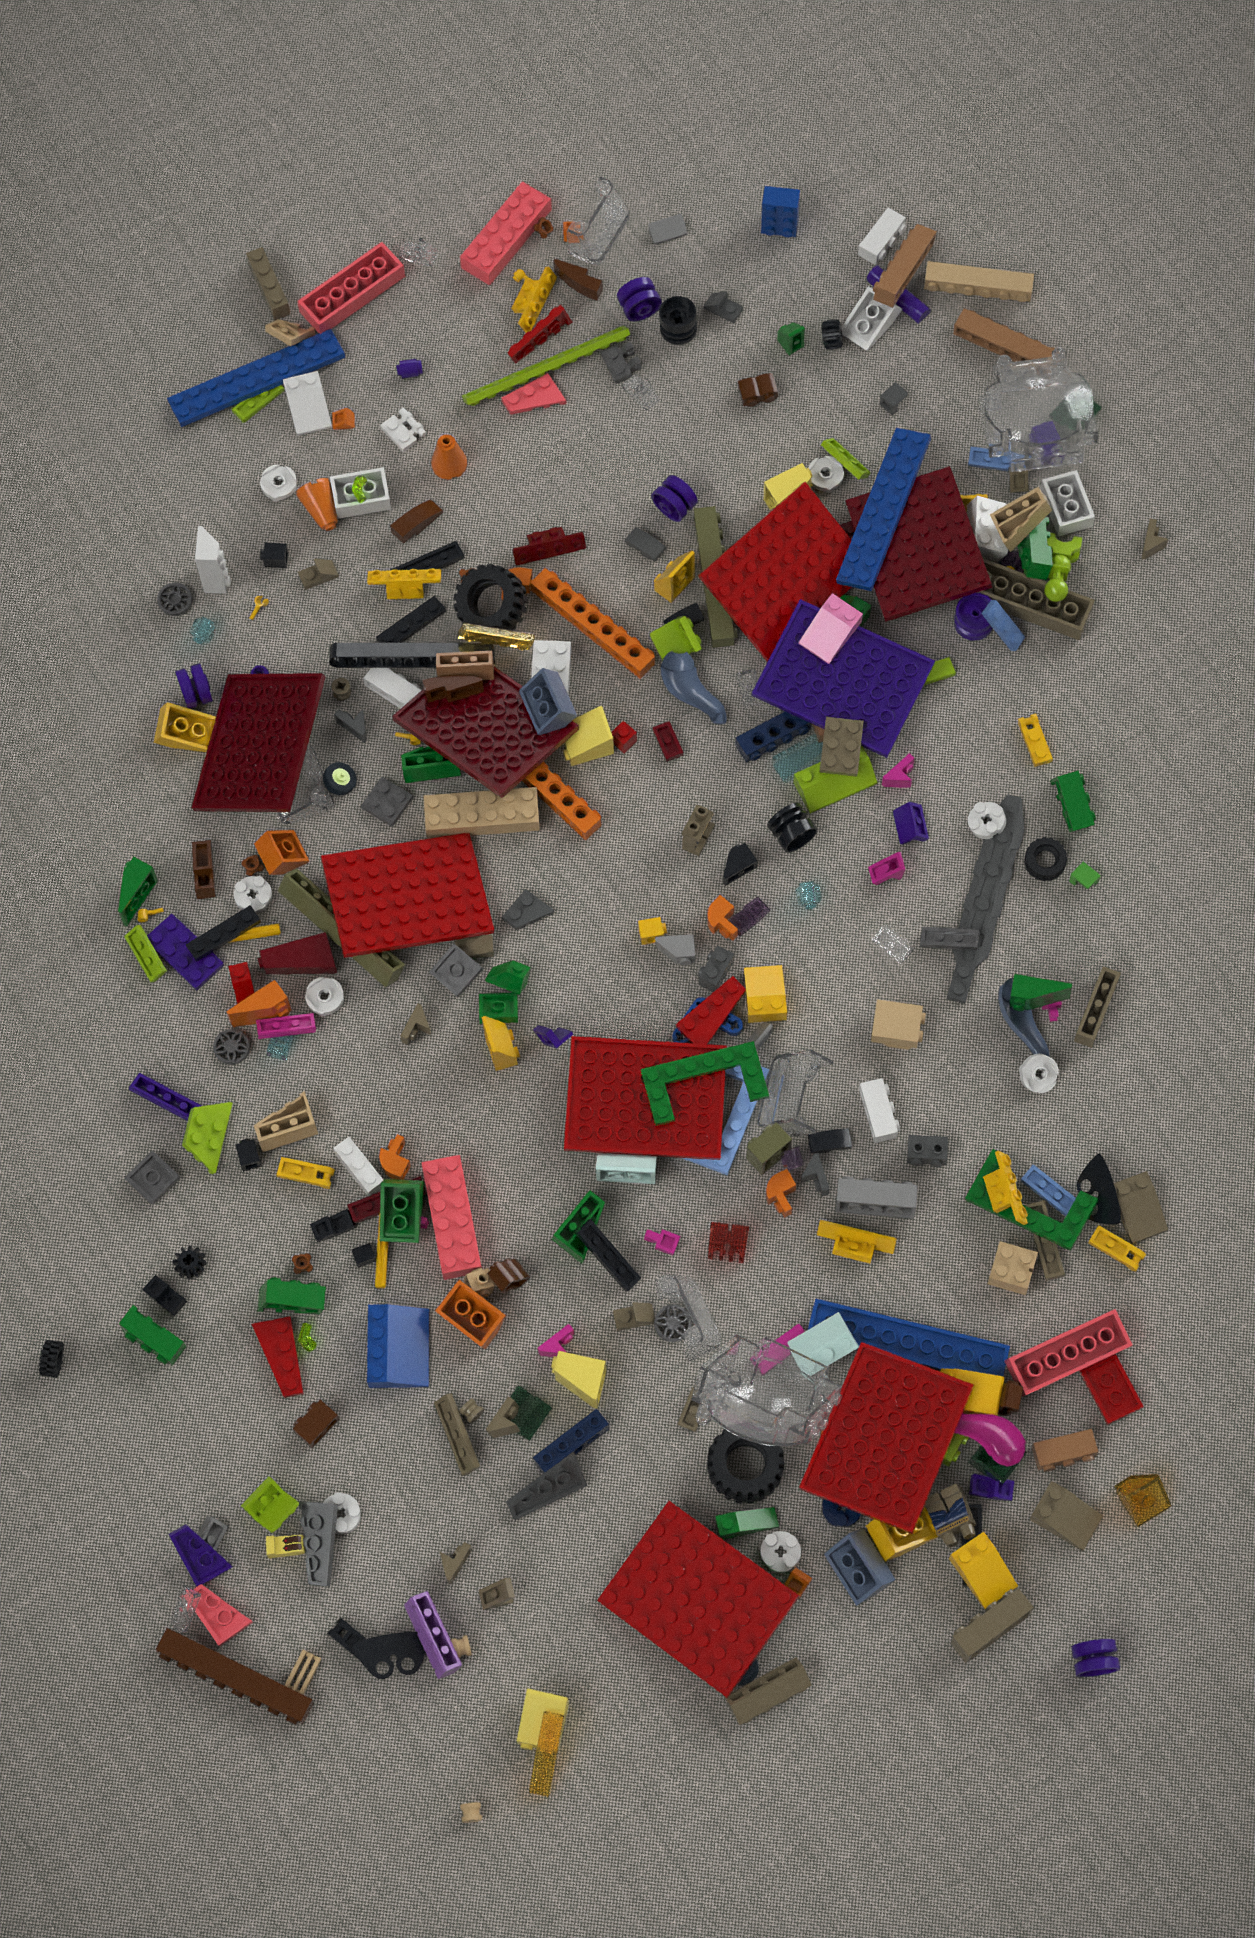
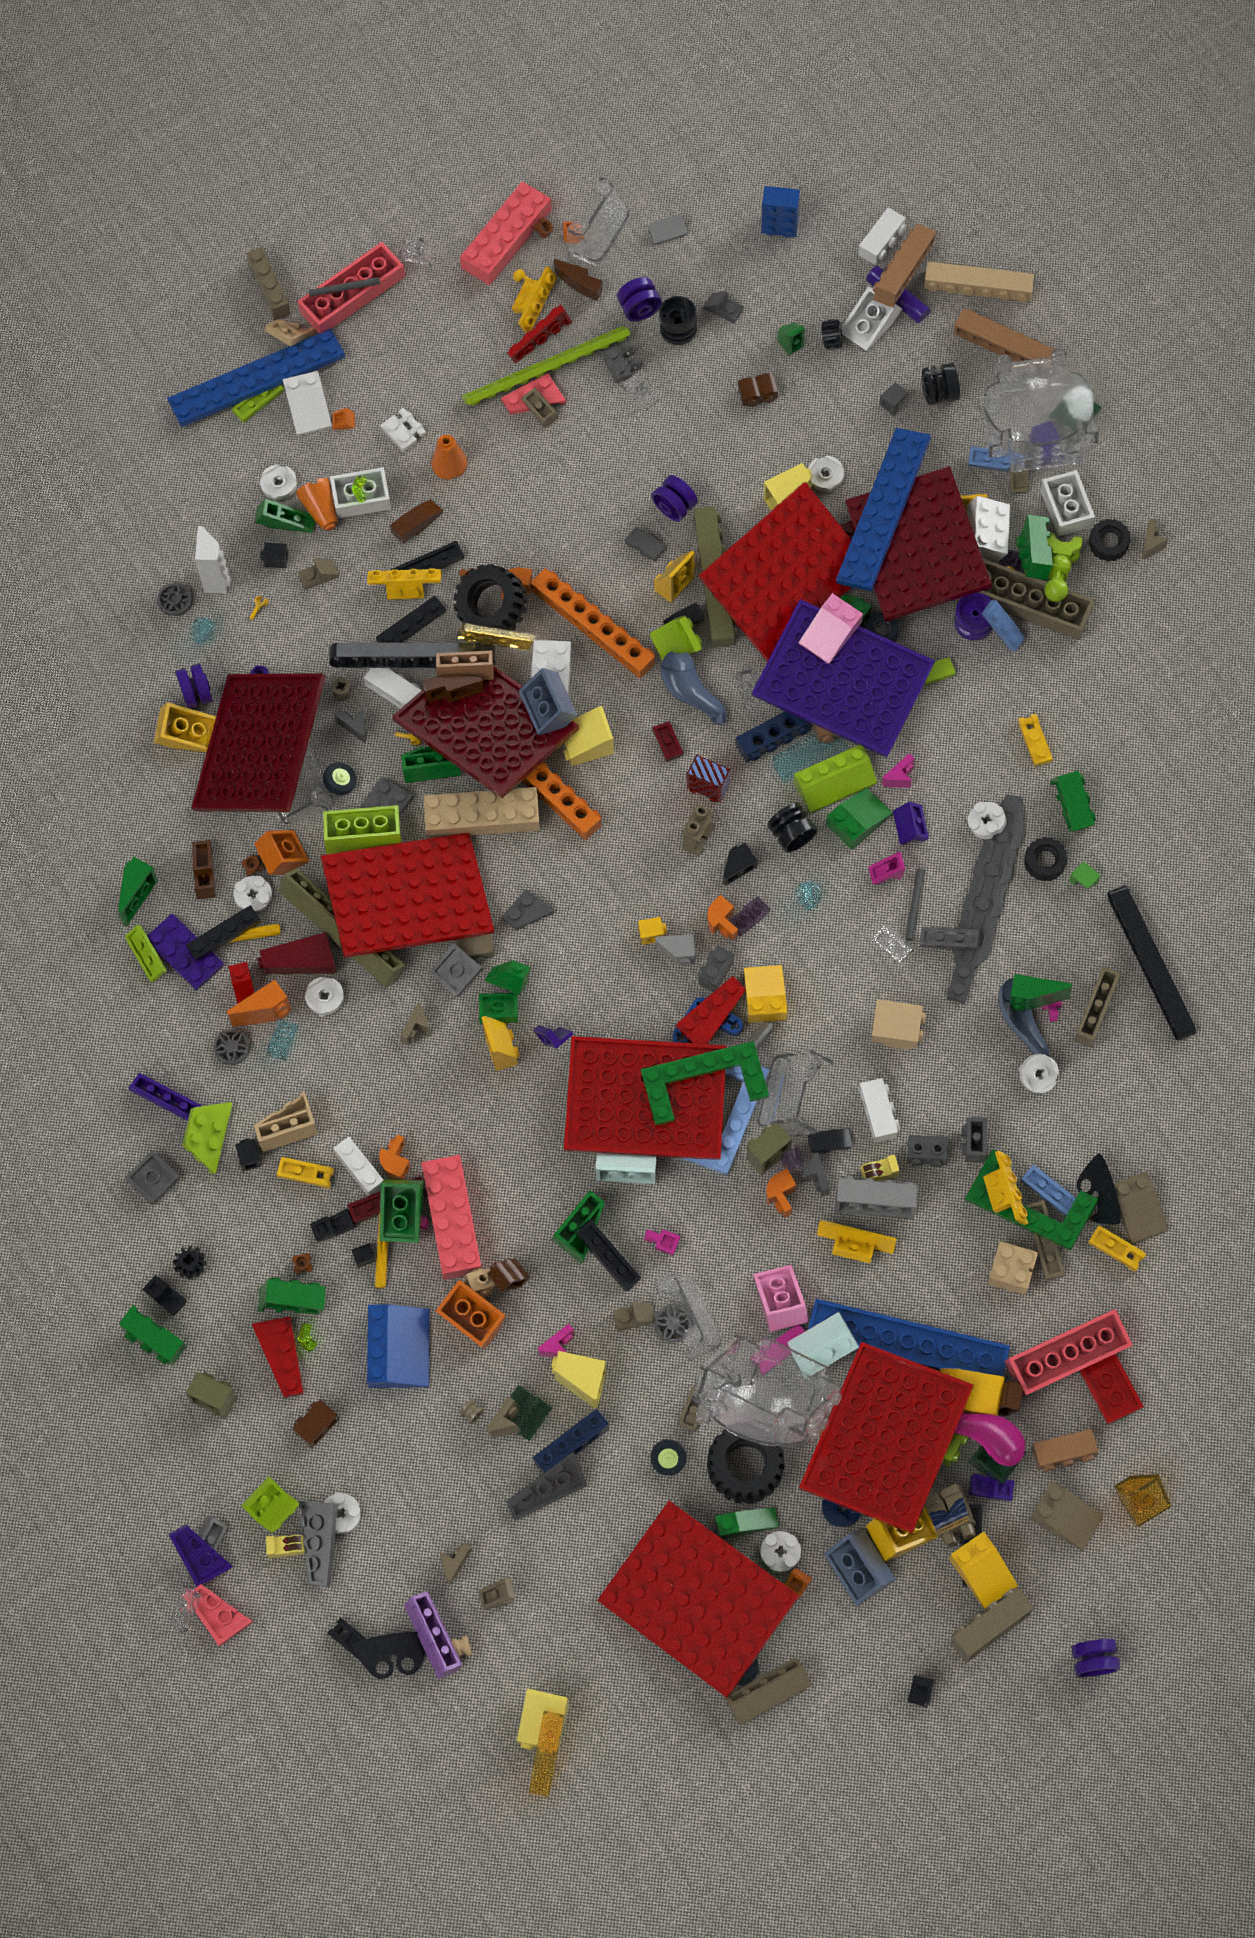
(51, 1358): black tyre -> none
(144, 913): yellow hand -> none
(211, 1394): none -> olive brick
(234, 1676): reddish brown brick -> none
(283, 517): none -> green slope
(286, 1026): dark pink tile -> none
(310, 1657): tan tile -> none
(343, 287): none -> dark grey bar
(361, 828): none -> lime slope
(409, 368): dark purple brick -> none
(457, 1434): dark tan plate -> none
(471, 1812): tan wheel -> none
(540, 407): none -> dark tan slope
(547, 545): dark red bracket -> none
(624, 737): red brick -> none
(668, 1457): none -> black wheel
(708, 779): none -> clear red container
(736, 1238): clear red legs -> none
(781, 1298): none -> bright pink slope
(841, 746): dark tan plate -> none
(845, 458): lime tile -> none
(857, 817): none -> green slope
(877, 624): none -> black wheel
(881, 1169): none -> light yellow leg
(914, 904): none -> dark grey bar
(920, 1691): none -> black panel
(941, 383): none -> black wheel
(975, 1139): none -> dark grey brick
(1020, 517): tan wedge -> none
(1103, 552): none -> black tyre
(1151, 963): none -> black beam

